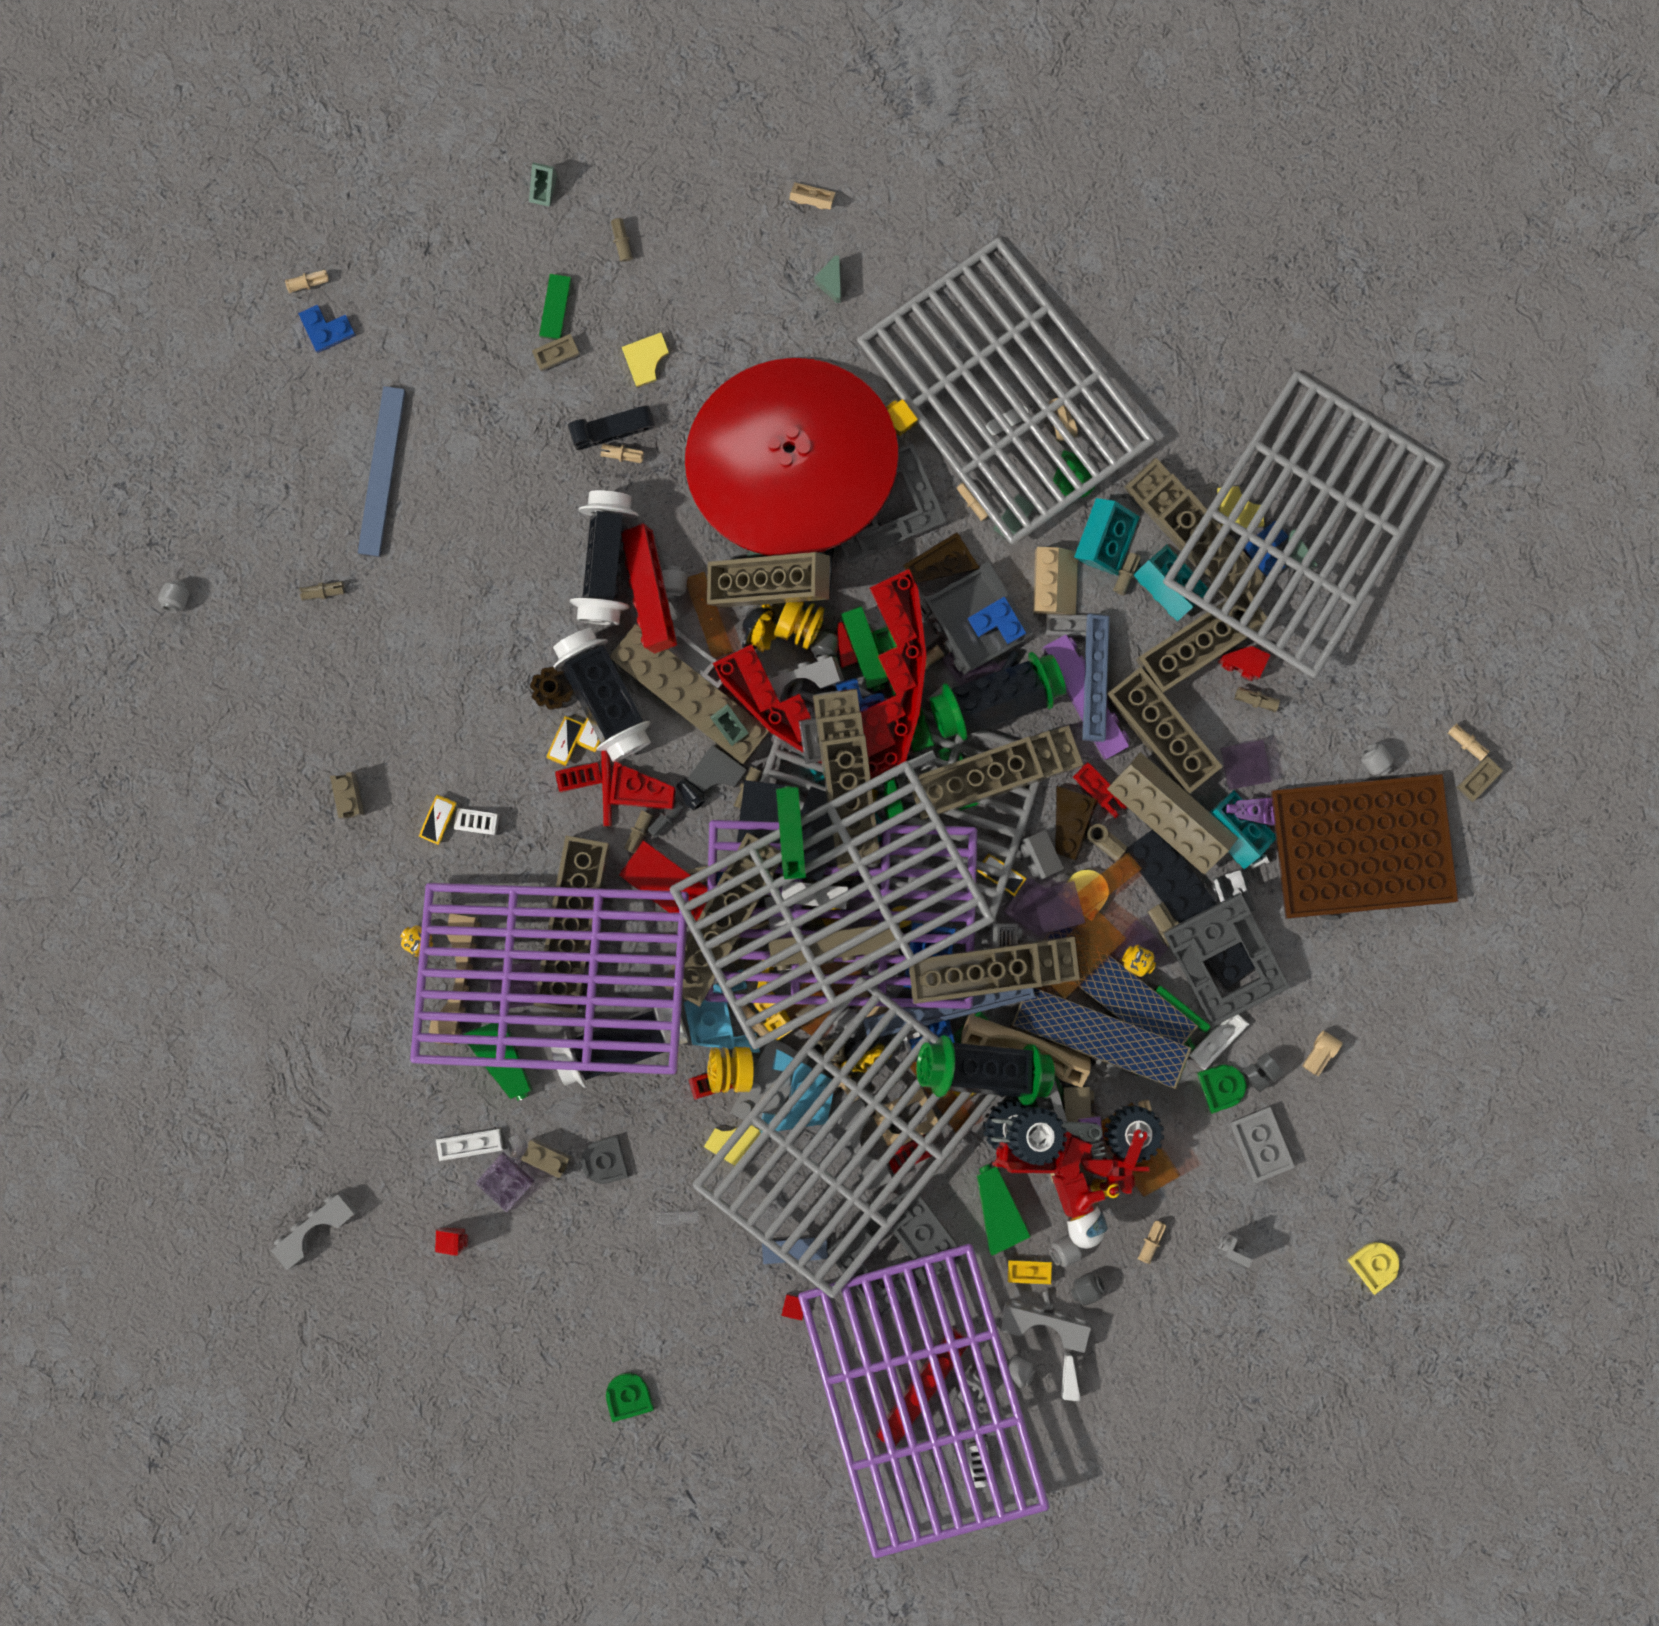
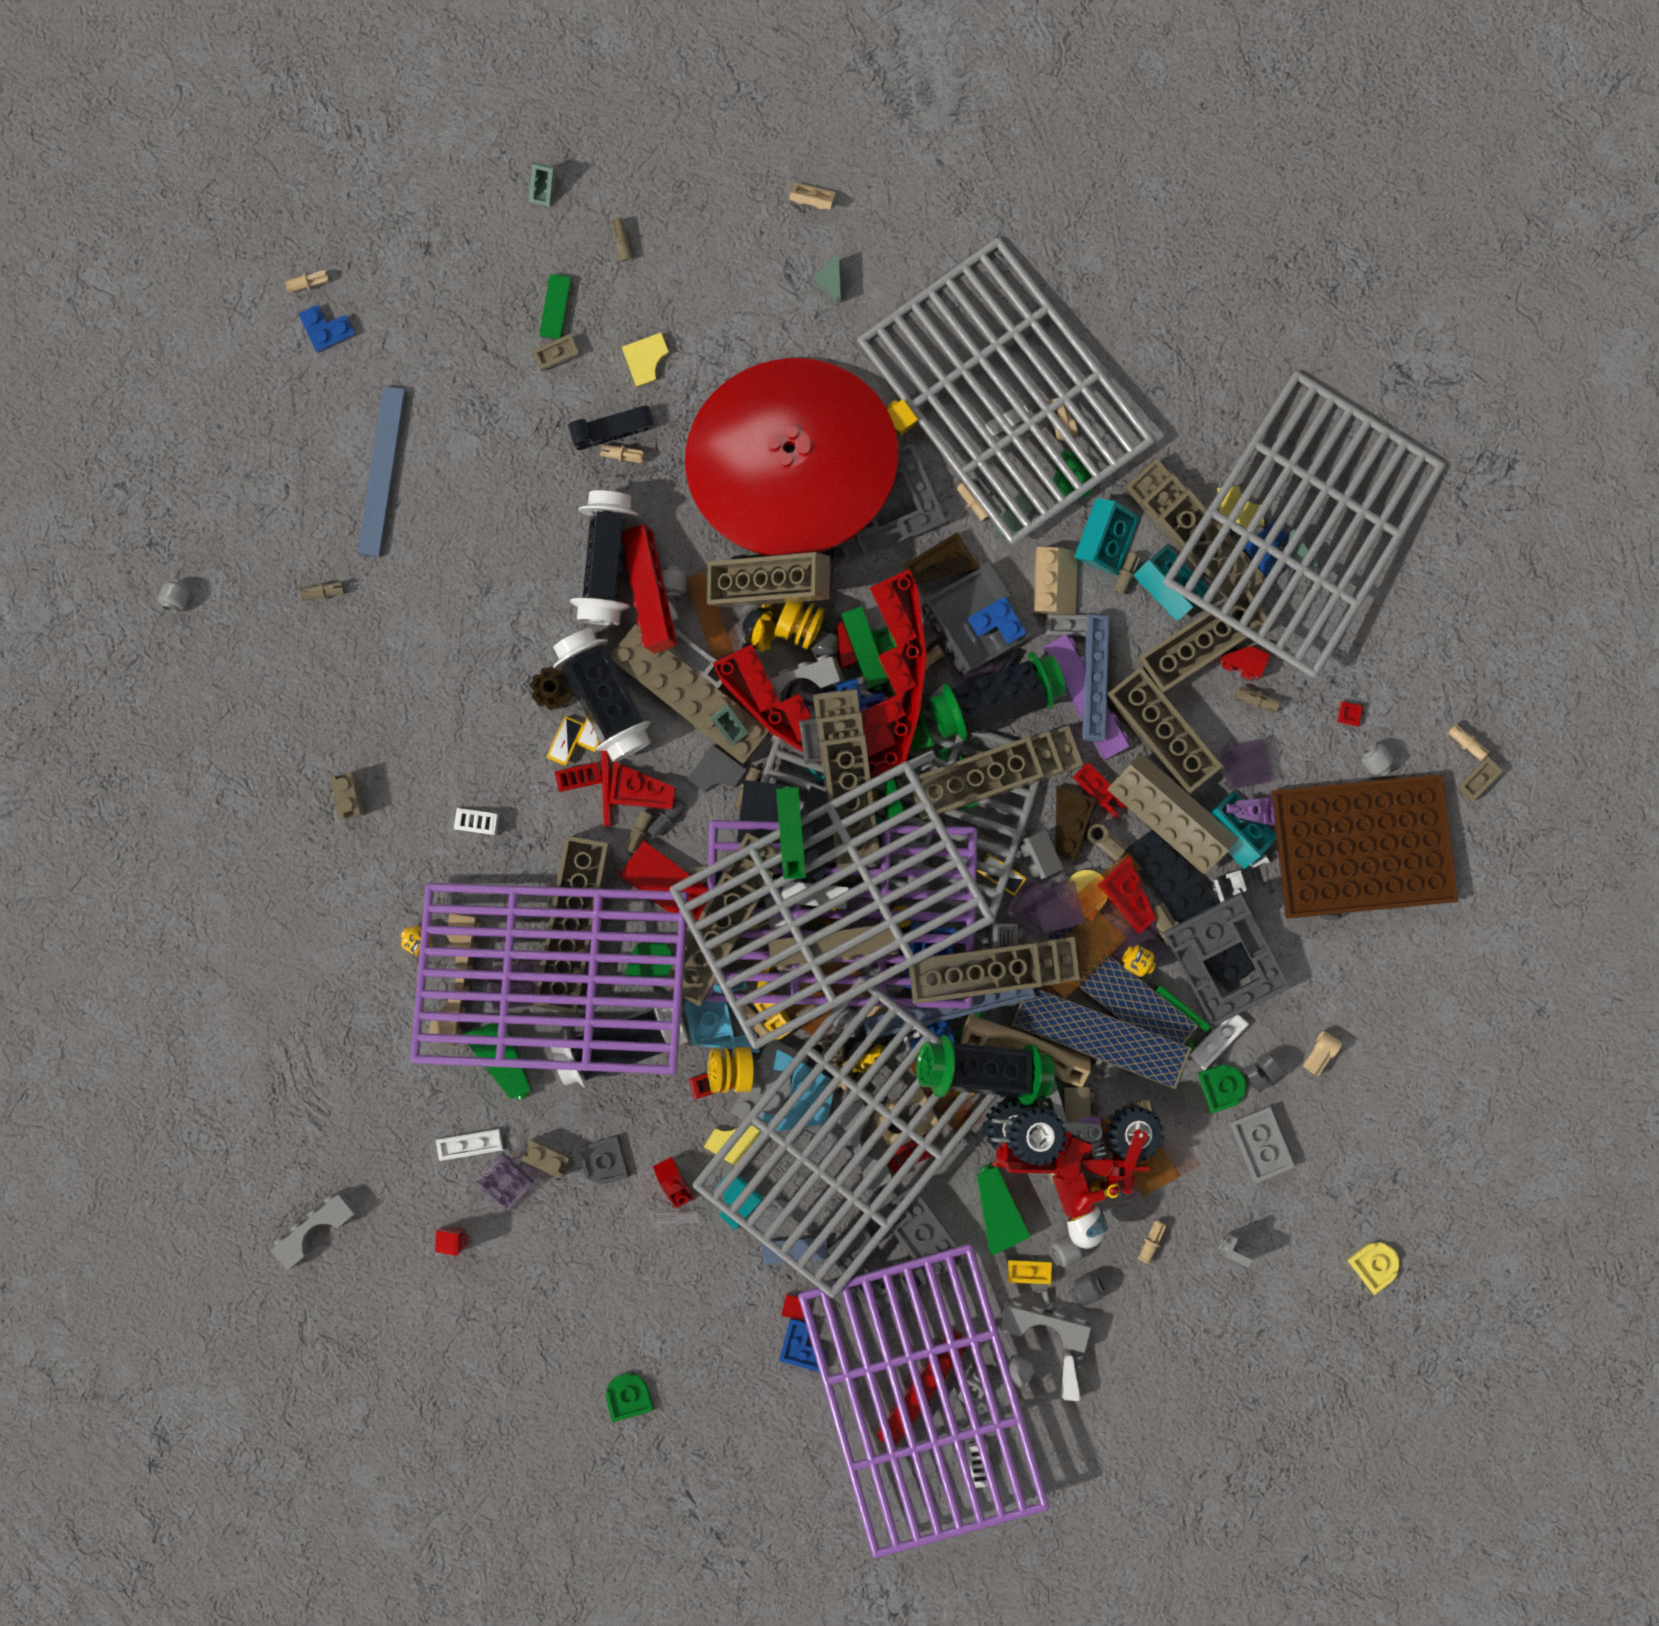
(437, 819): slope -> none
(649, 970): none -> green tile
(673, 1182): none -> red slope
(692, 796): black cone -> none
(732, 1193): none -> teal tile
(795, 1349): none -> blue plate
(1125, 892): none -> red wing
(1349, 714): none -> red tile

